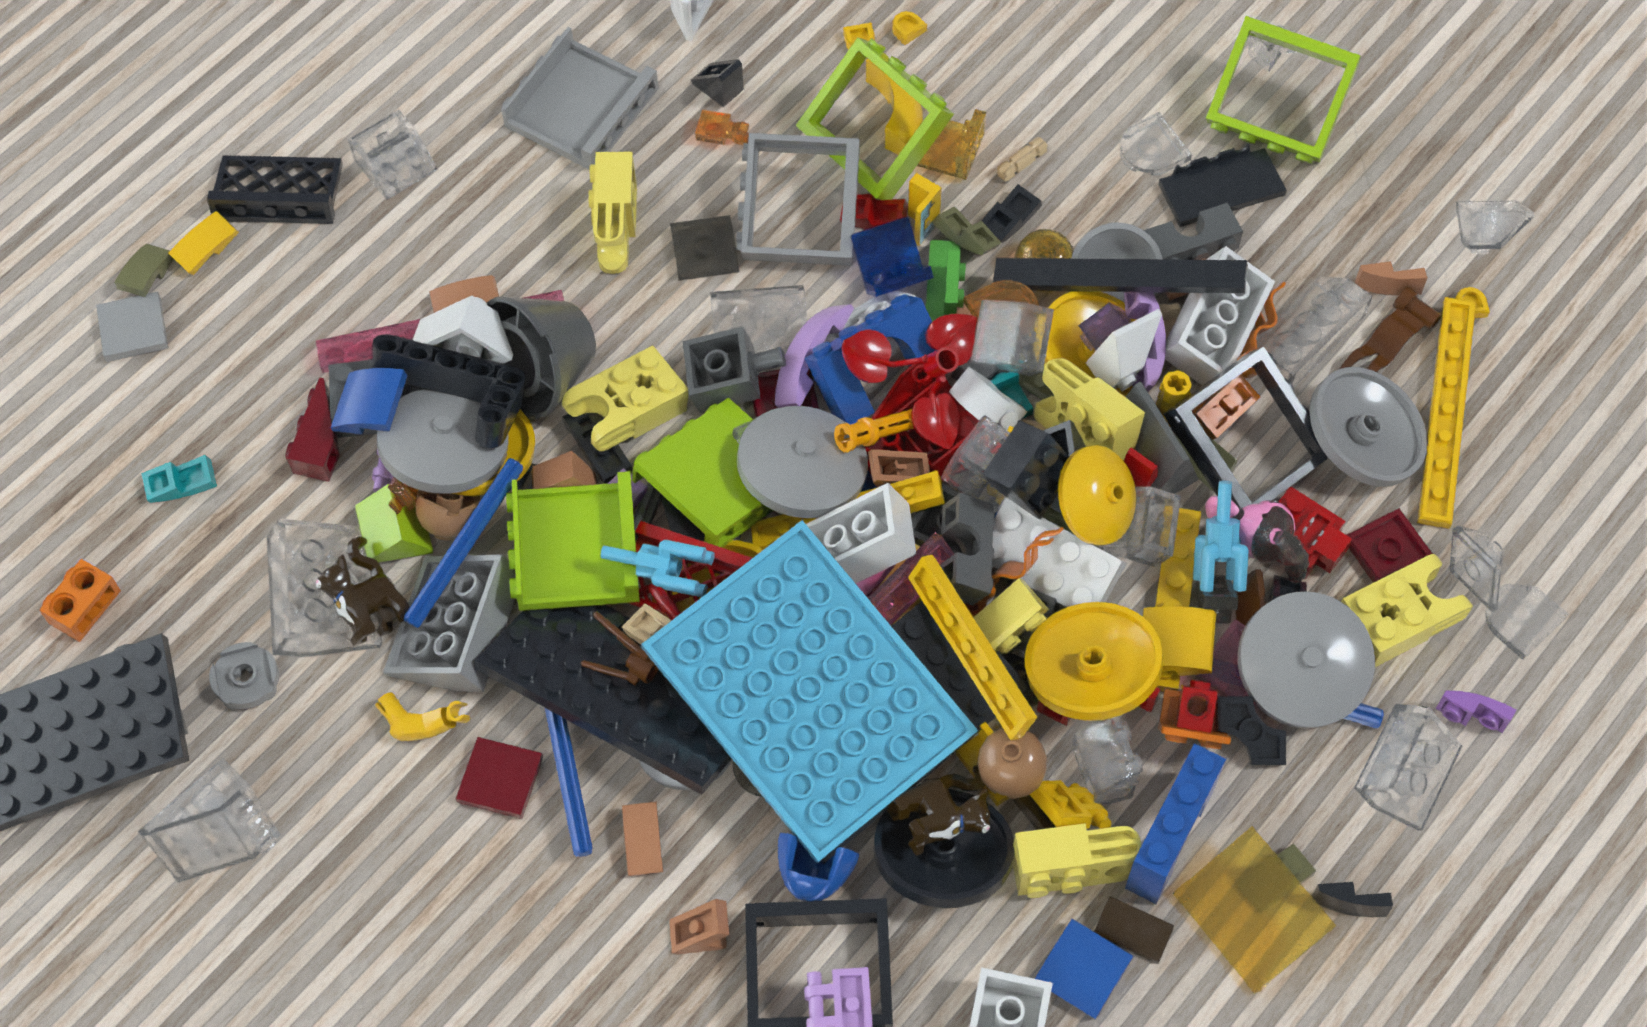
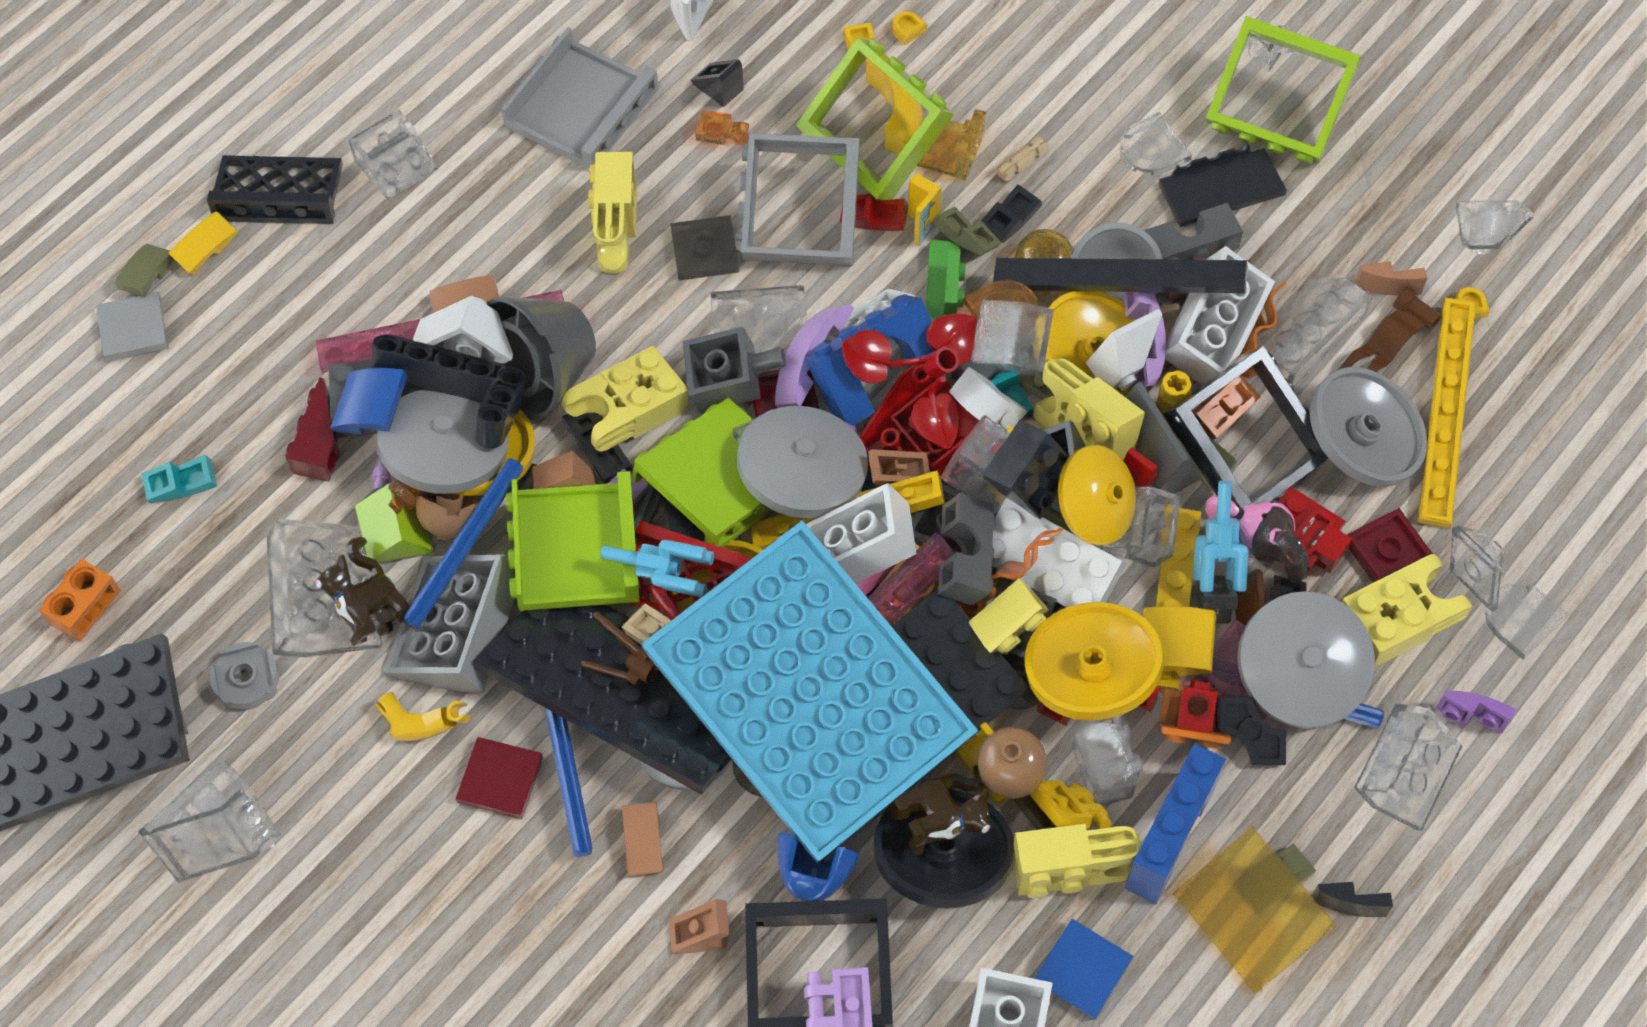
(857, 430): light orange pin -> none
(889, 257): clear blue bracket -> none
(972, 647): yellow plate -> none
(1102, 324): clear purple slope -> none
(1134, 929): dark brown slope -> none

